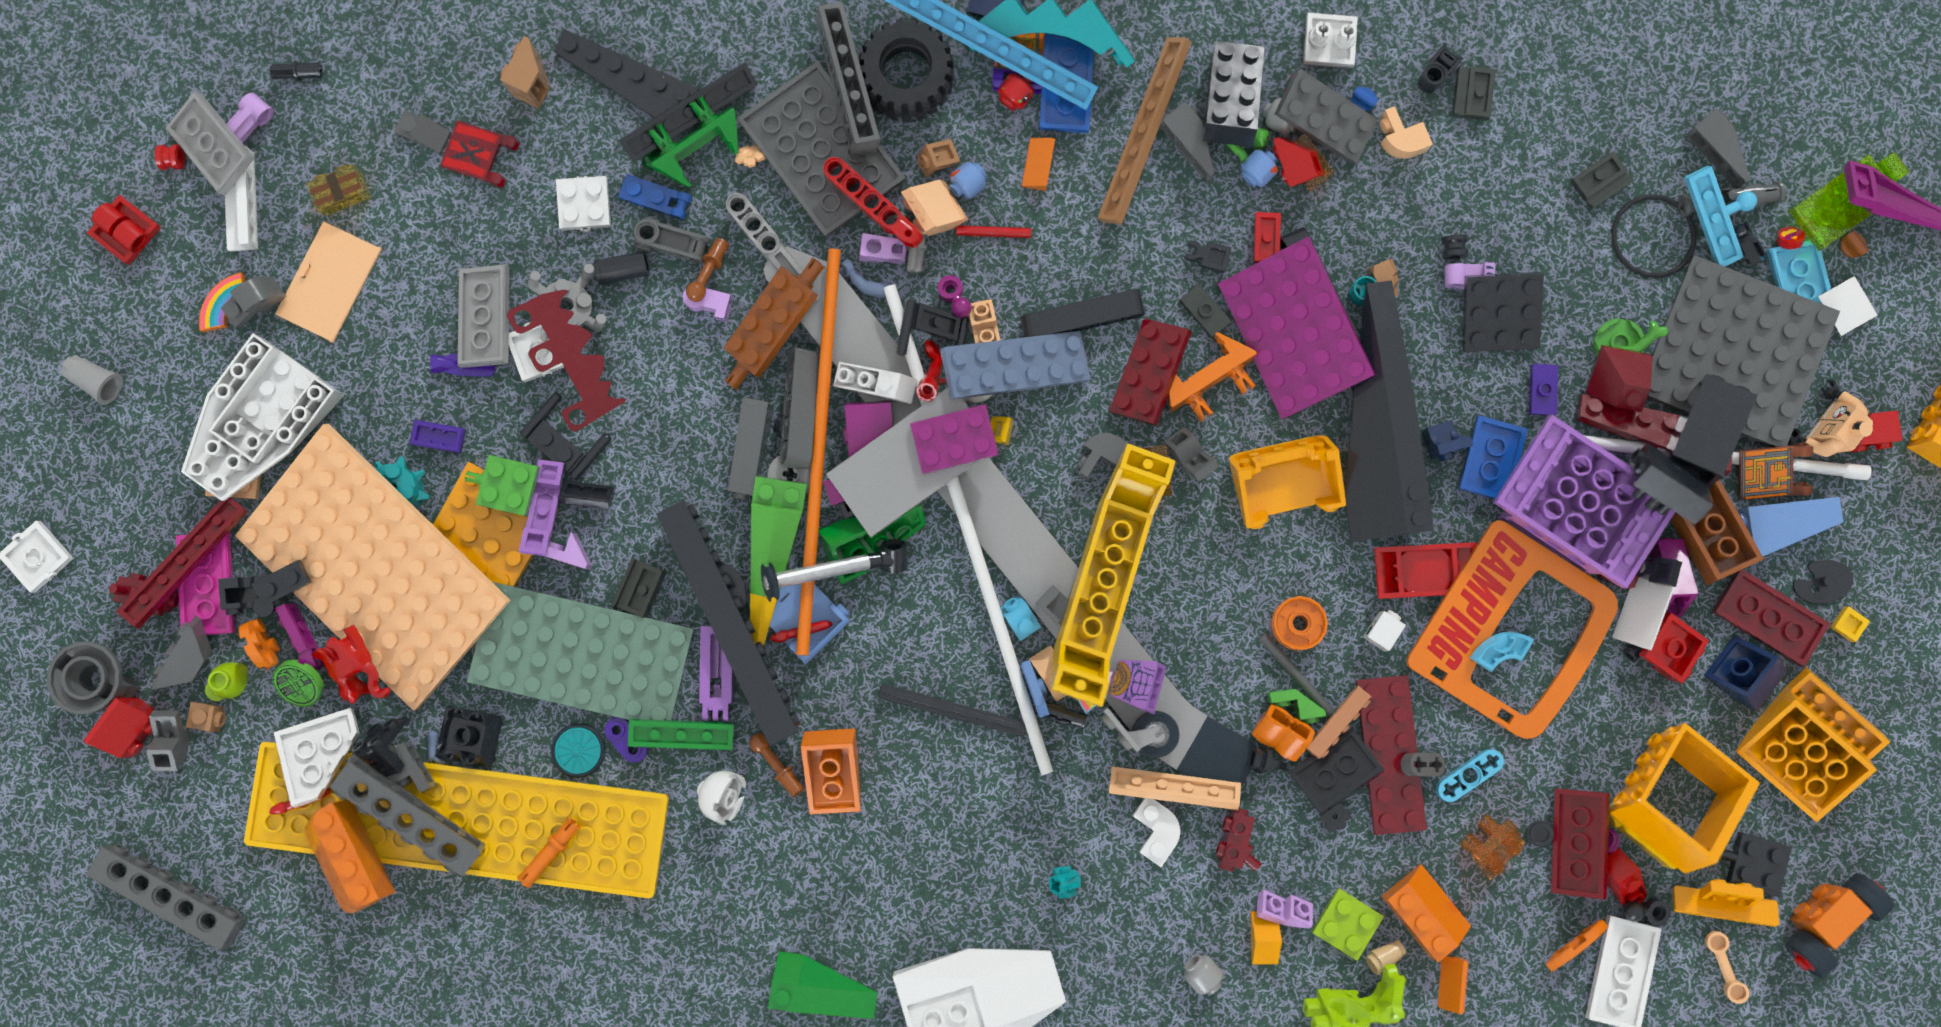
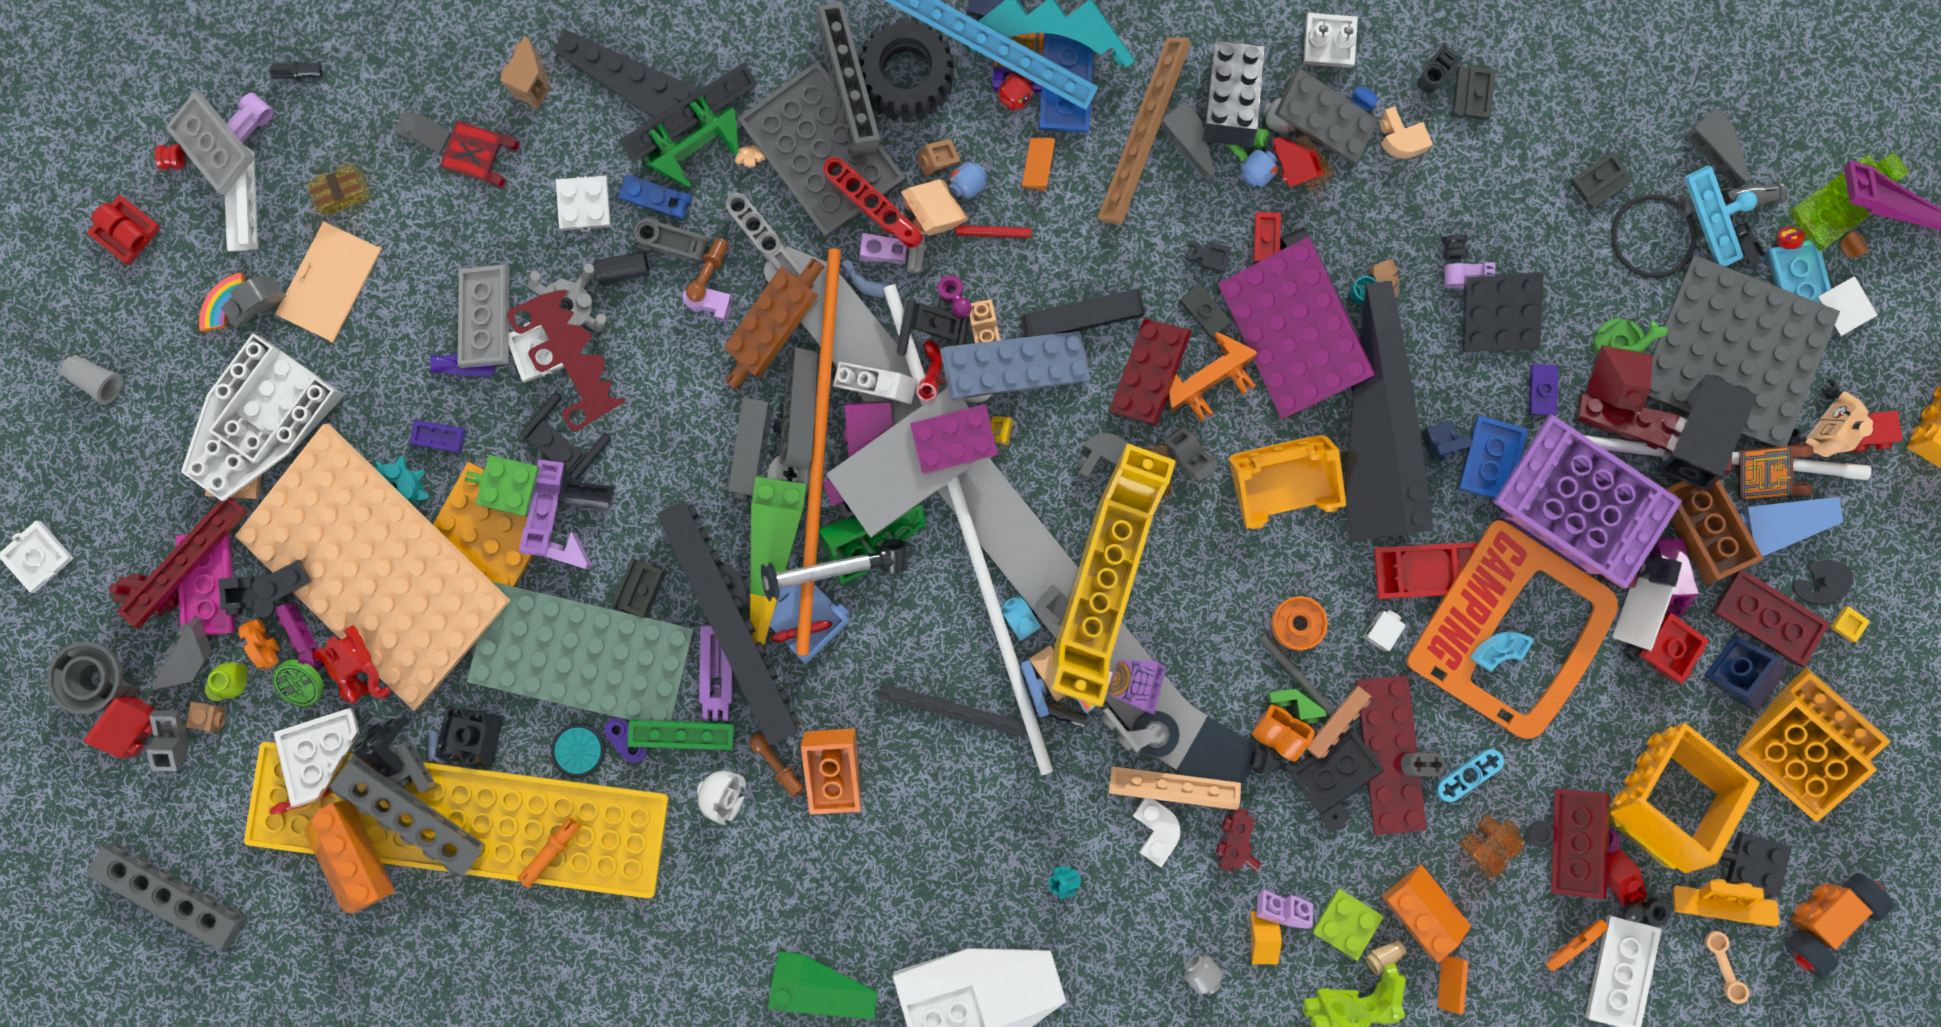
(1669, 484): black piece -> none

